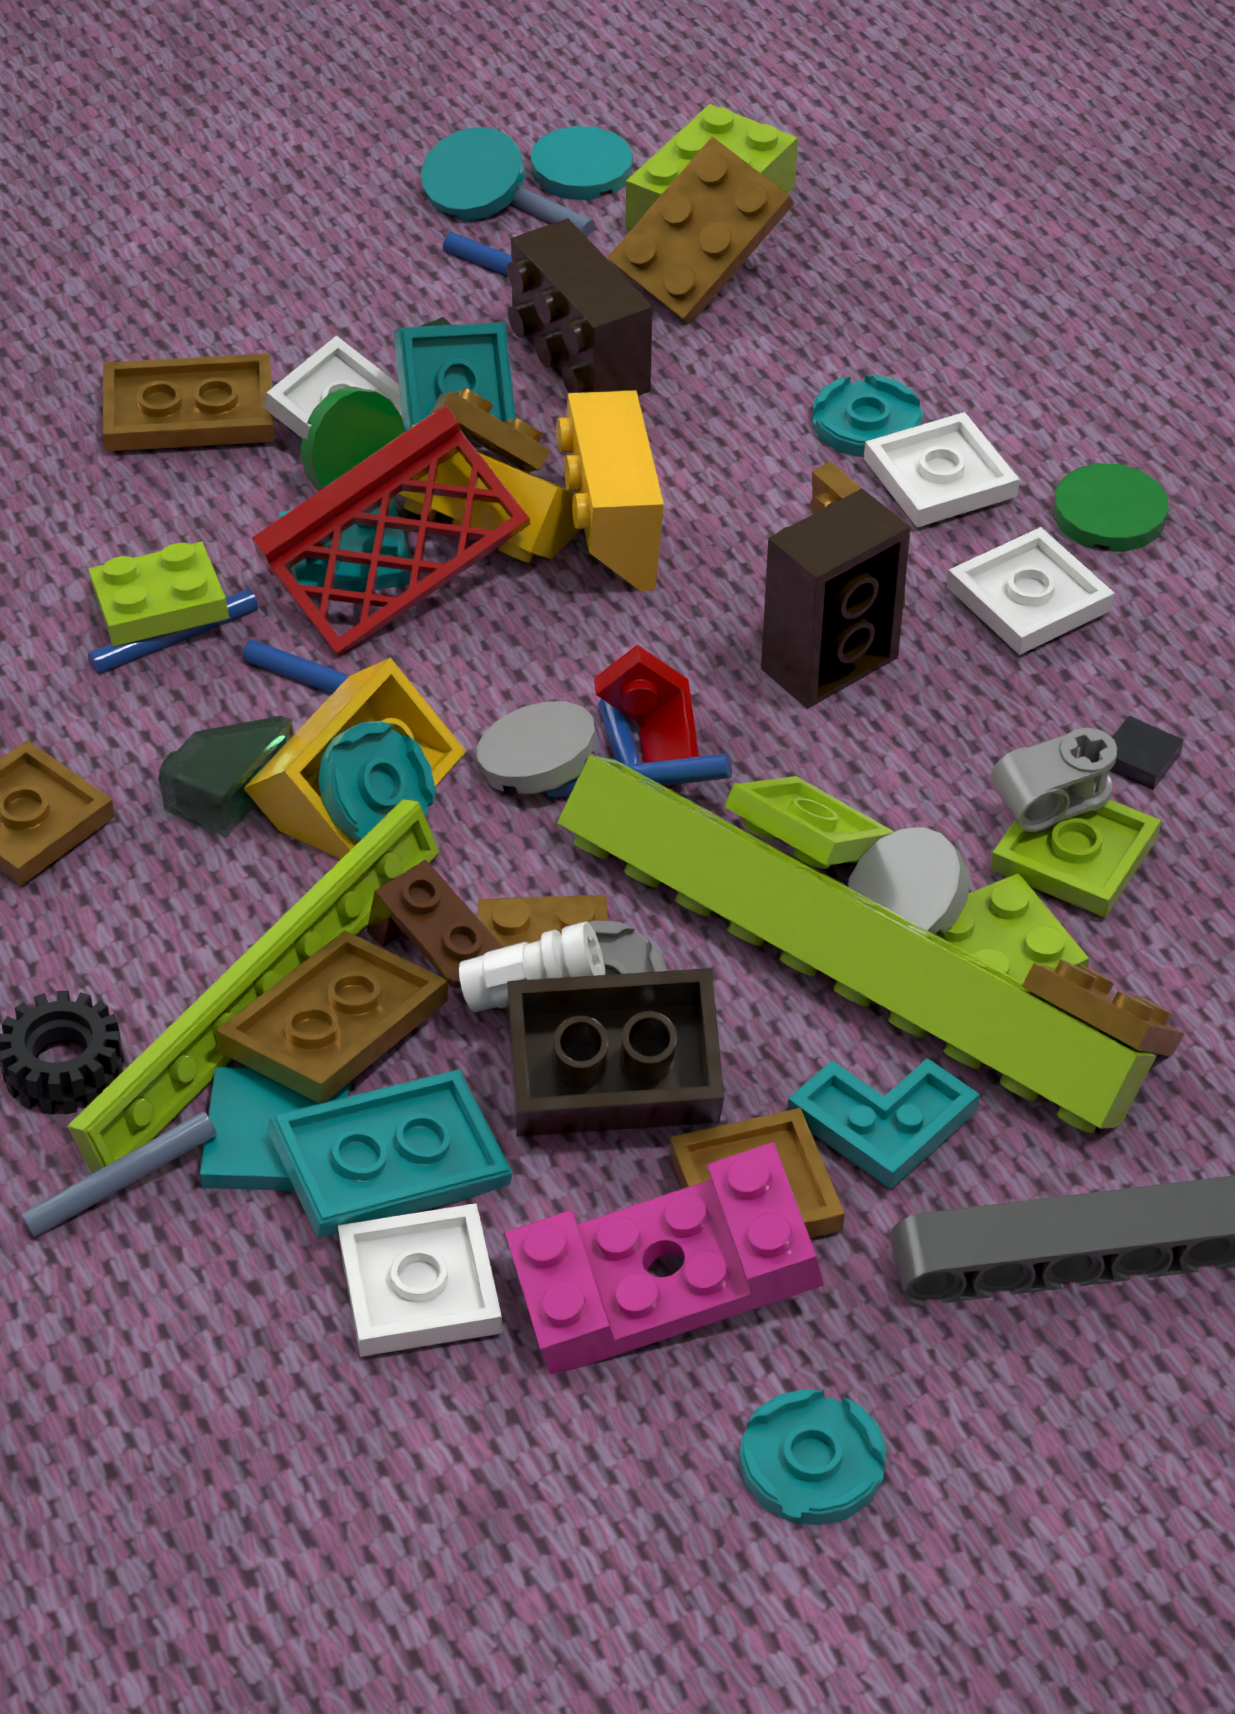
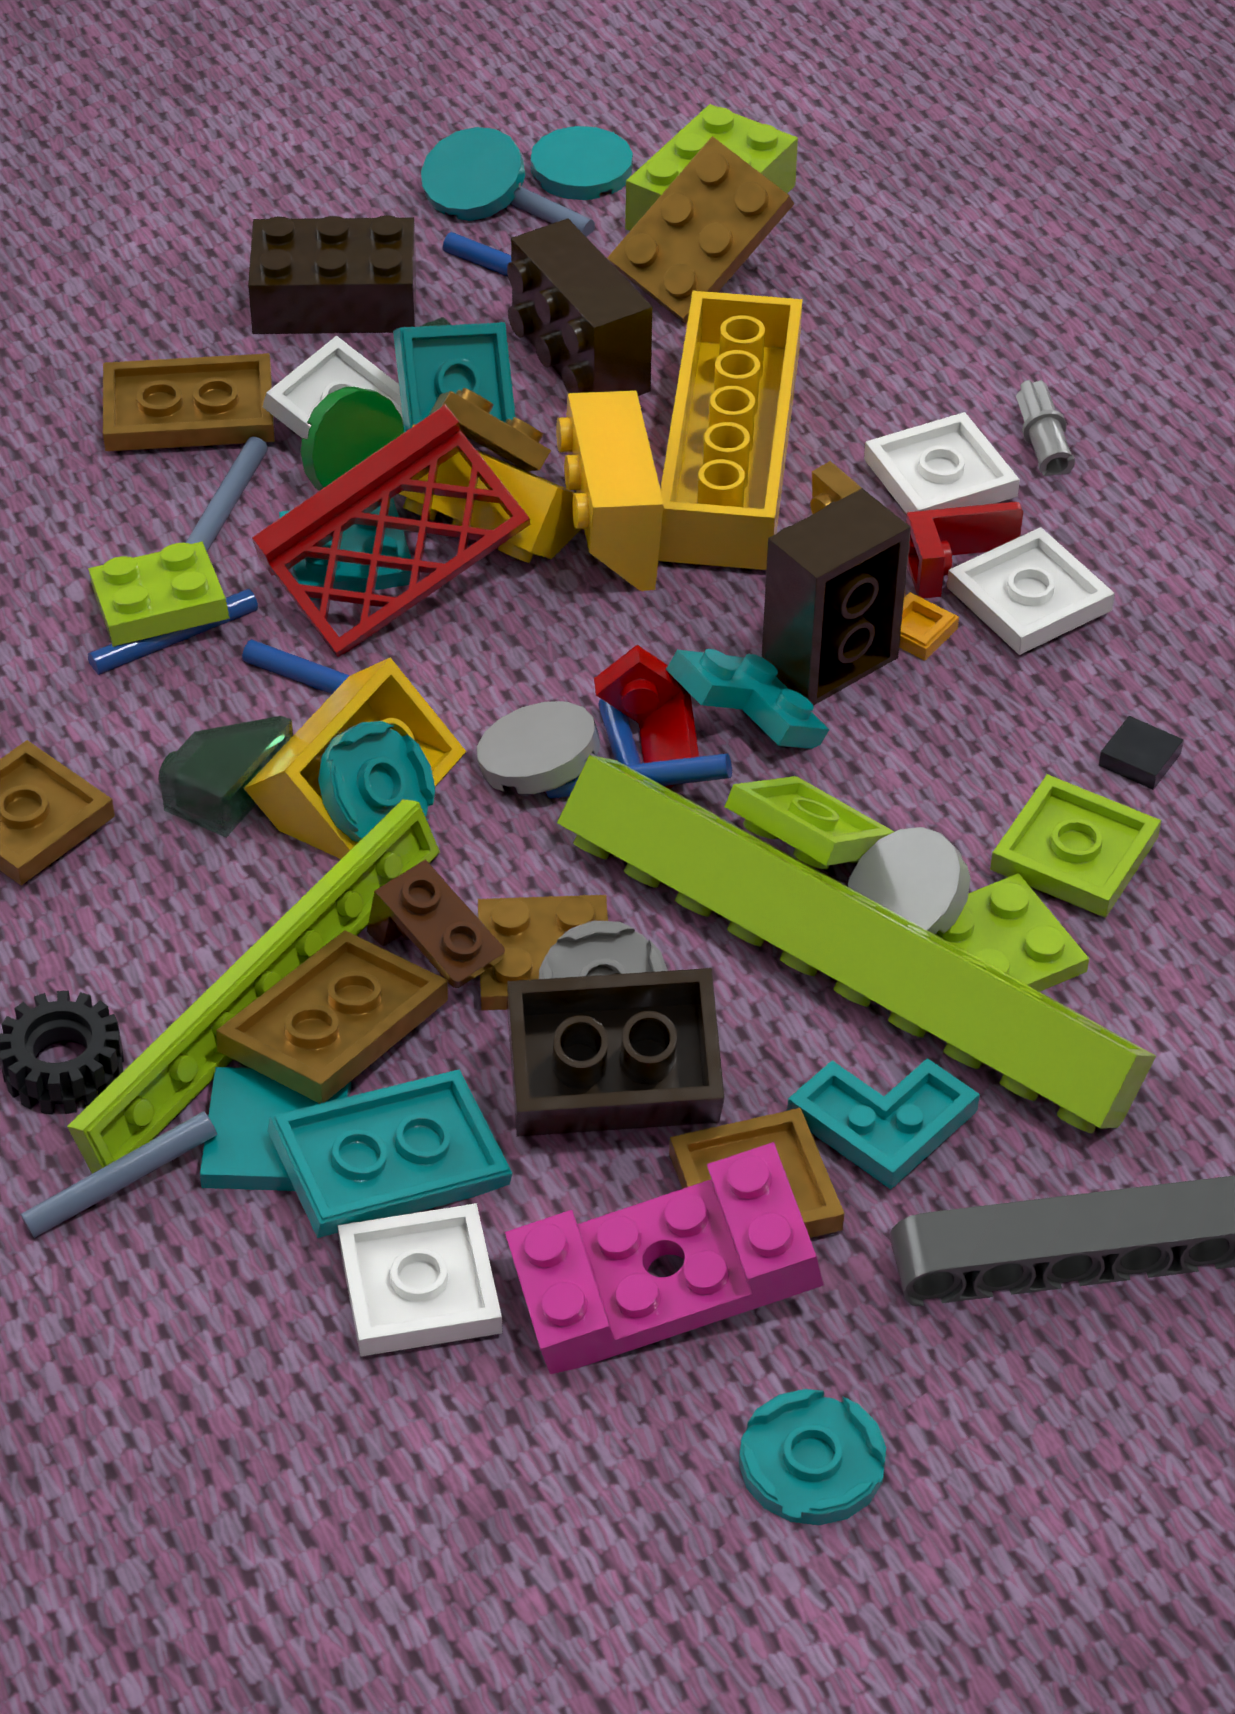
(228, 492): none -> sand blue bar
(332, 275): none -> dark brown brick
(554, 956): white axle -> none
(730, 429): none -> yellow brick
(751, 686): none -> teal plate
(849, 428): teal tile -> none
(925, 626): none -> light orange tile
(956, 531): none -> red bracket
(1044, 429): none -> light grey axle
(1051, 783): light grey piece -> none
(1087, 996): pearl gold plate -> none
(1110, 507): green tile -> none

